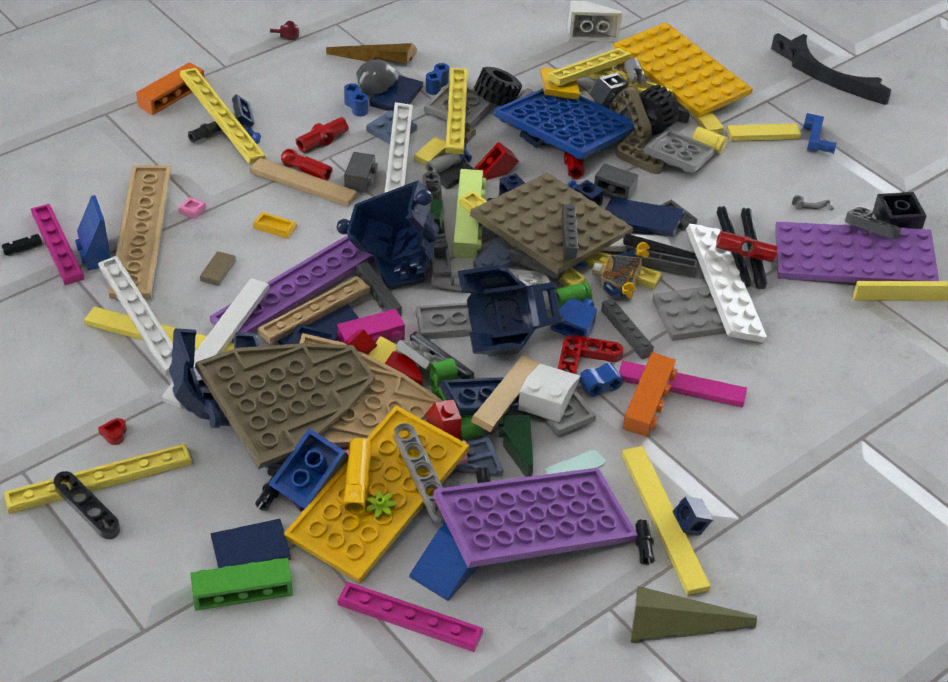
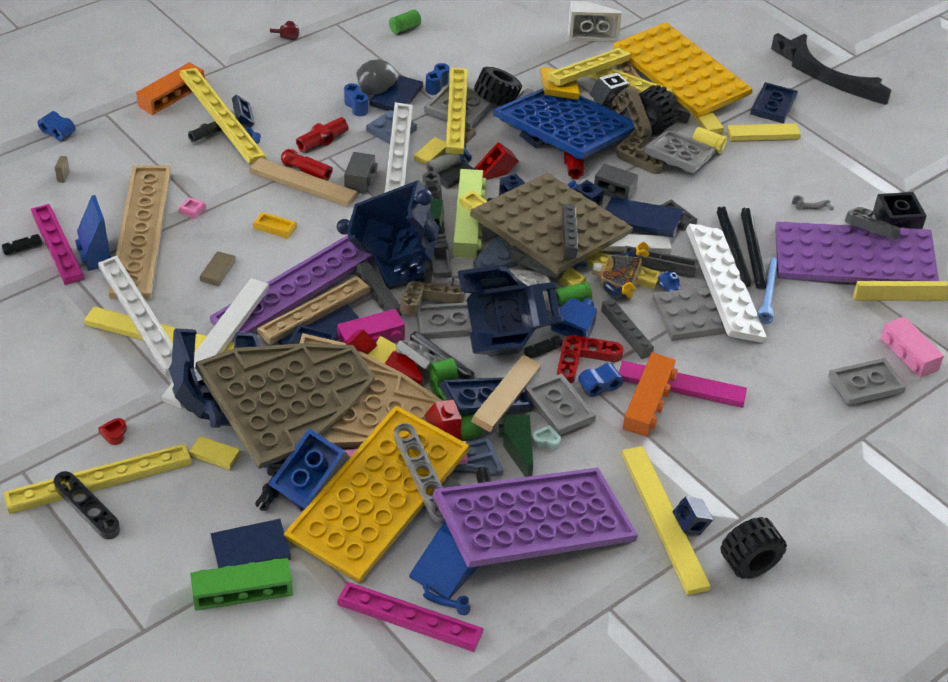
(56, 125): none -> blue axle
(62, 169): none -> dark tan tile
(214, 452): none -> light yellow tile
(357, 475): yellow piece -> none
(381, 503): lime plant -> none
(393, 52): pearl gold wedge -> none
(405, 21): none -> bright green piece
(417, 291): none -> dark tan beam
(462, 600): none -> blue piece
(543, 347): none -> black axle
(547, 392): white slope -> none
(547, 438): none -> light aqua tile
(586, 460): light aqua piece -> none
(633, 241): black axle -> none
(635, 71): light grey hinge -> none
(644, 542): black axle -> none
(666, 614): olive wedge -> none
(669, 281): none -> blue plant
(735, 242): red piece -> none
(753, 547): none -> black tyre
(766, 313): none -> light blue piece
(774, 102): none -> dark blue tile
(814, 123): blue beam -> none
(866, 381): none -> light grey plate
(912, 347): none -> bright pink brick

